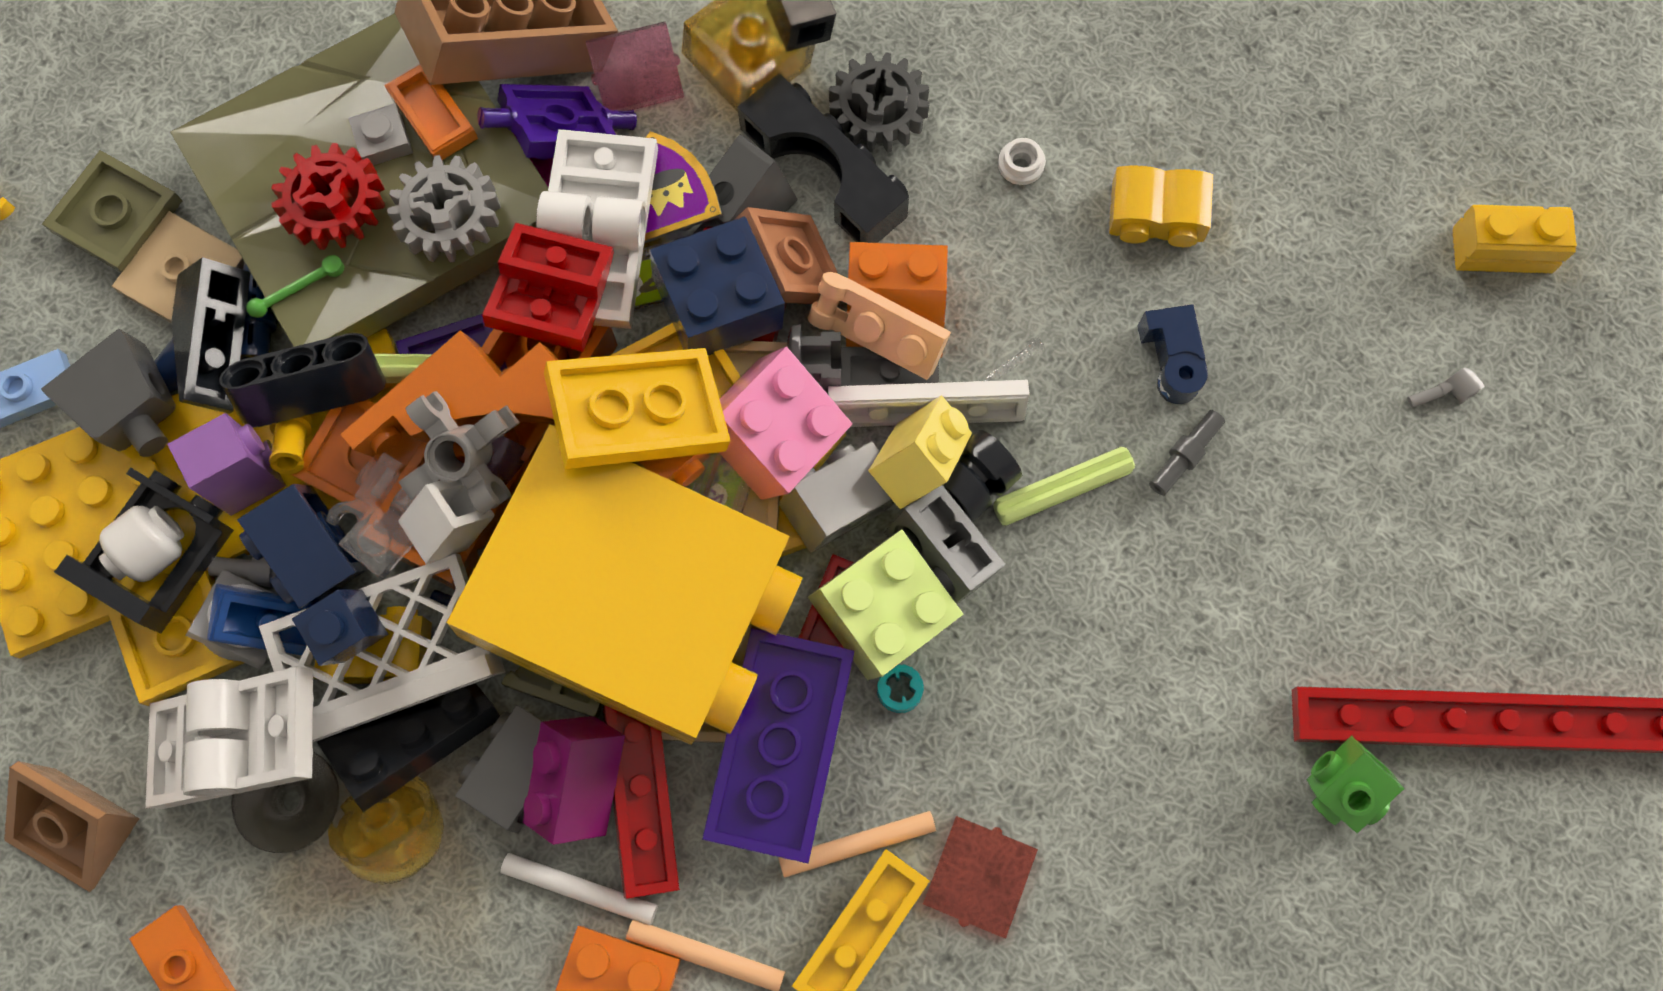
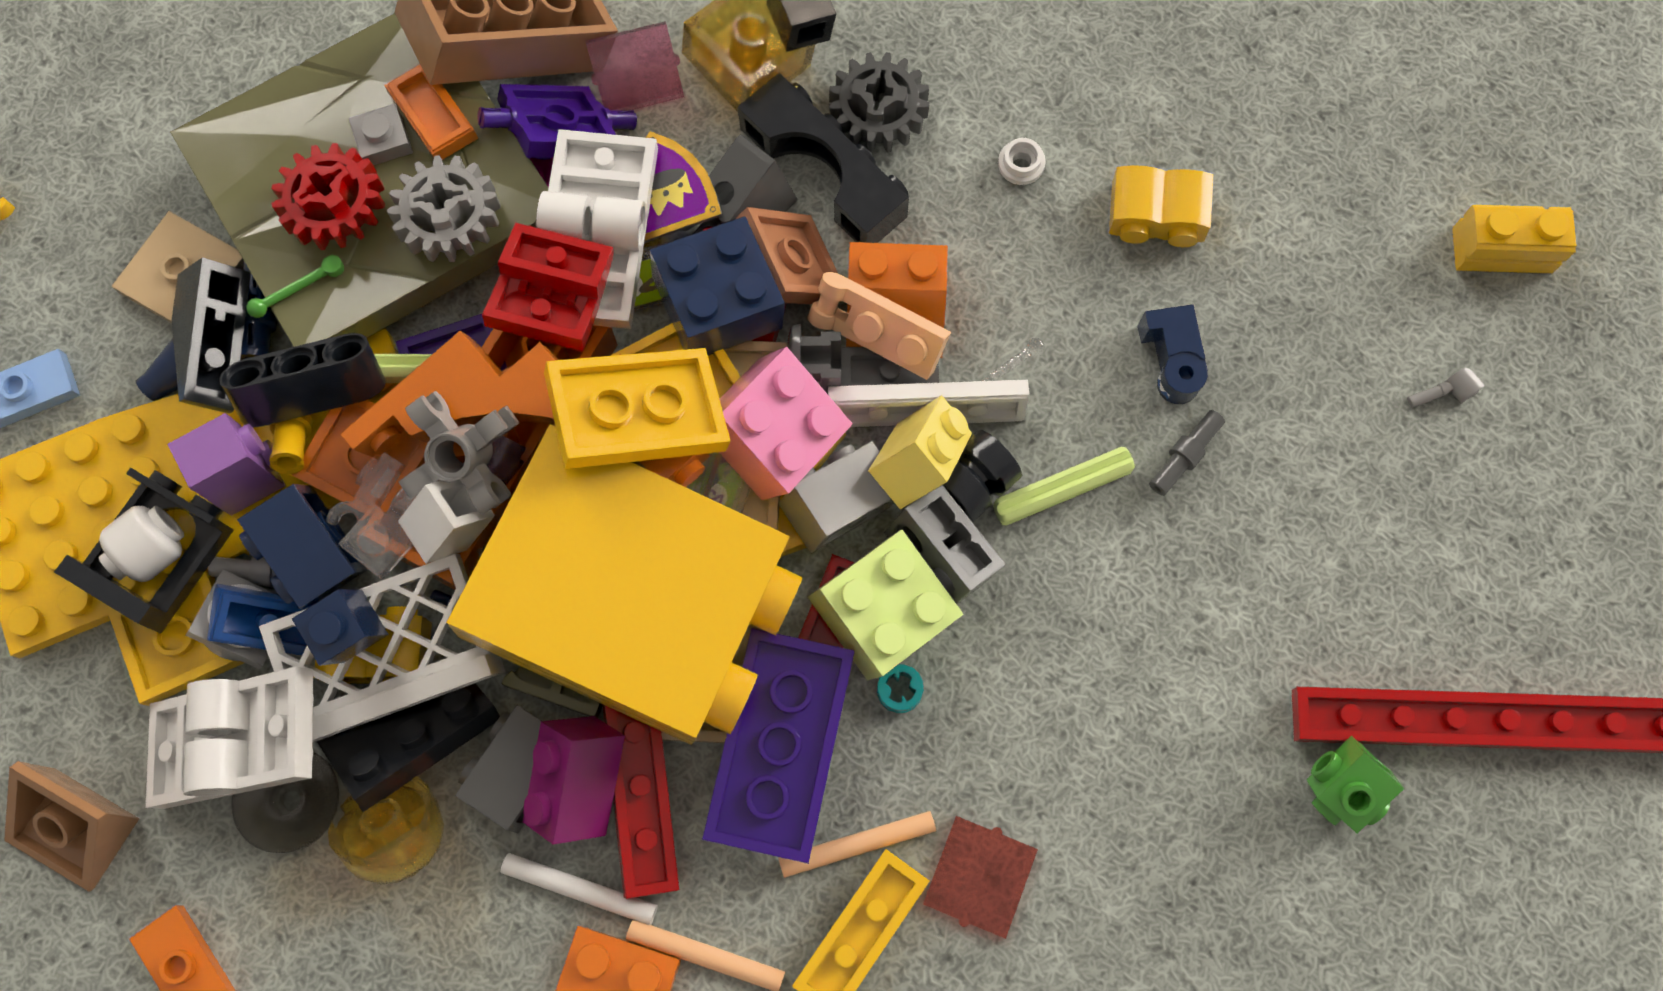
(111, 211): olive plate -> none
(116, 395): dark grey torso -> none

